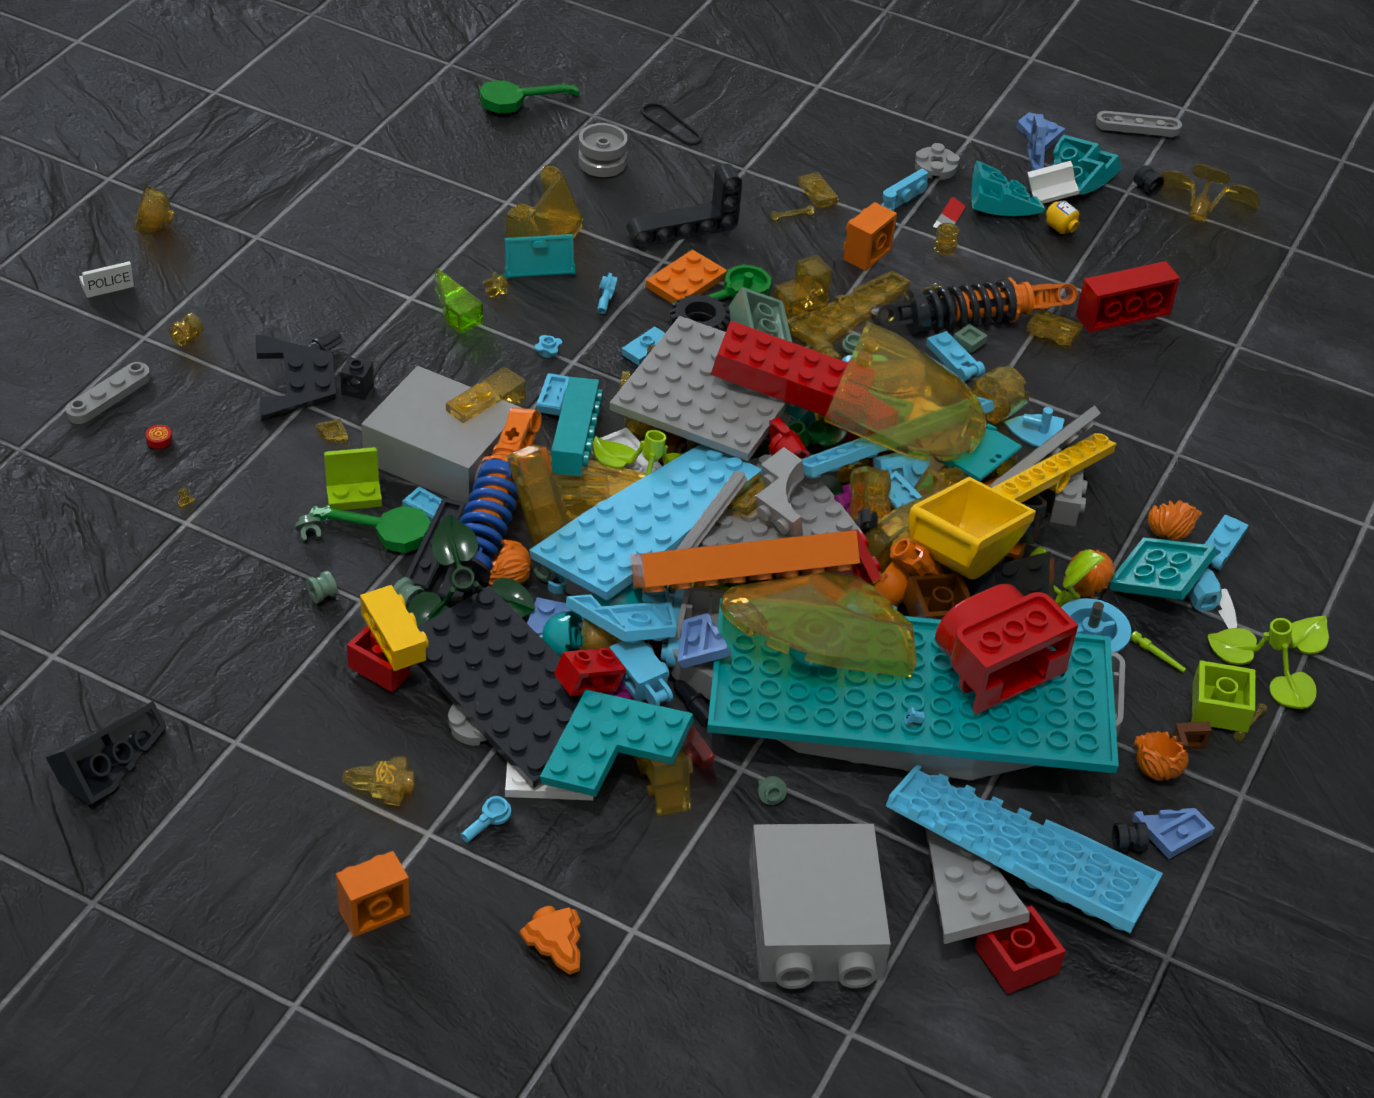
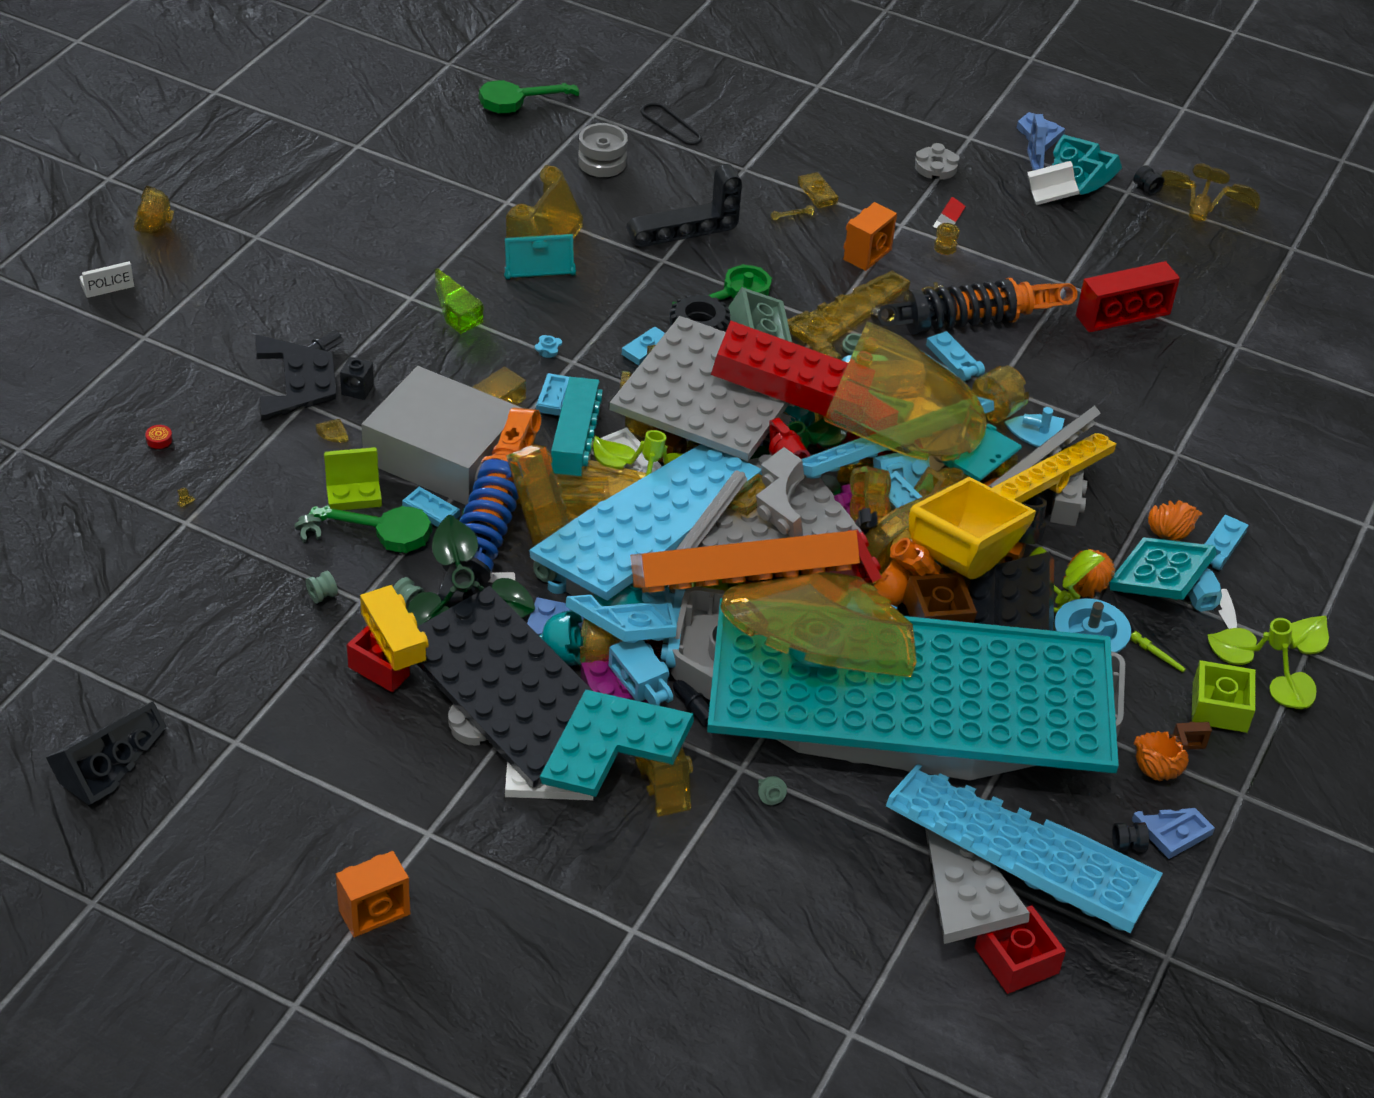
(107, 393): light grey plate -> none
(184, 330): clear yellow wheel -> none
(383, 779): clear yellow rock -> none
(424, 566): black tile -> none
(473, 401): clear yellow plate -> none
(494, 811): medium azure plate -> none
(496, 284): clear yellow plate -> none
(512, 563): orange hair -> none
(556, 936): orange rock -> none
(589, 670): red brick -> none
(608, 286): medium azure plate -> none
(685, 277): orange plate -> none
(698, 749): clear red wing -> none
(701, 642): medium blue wing -> none
(807, 289): clear yellow brick -> none
(818, 904): light grey brick -> none
(905, 189): medium azure plate -> none
(913, 716): medium azure piece -> none
(970, 338): sand green plate -> none
(997, 196): teal brick -> none
(1005, 642): red brick -> none
(1054, 327): clear yellow plate -> none
(1062, 217): yellow head -> none
(1138, 123): light grey plate -> none
(1240, 736): clear yellow hinge -> none

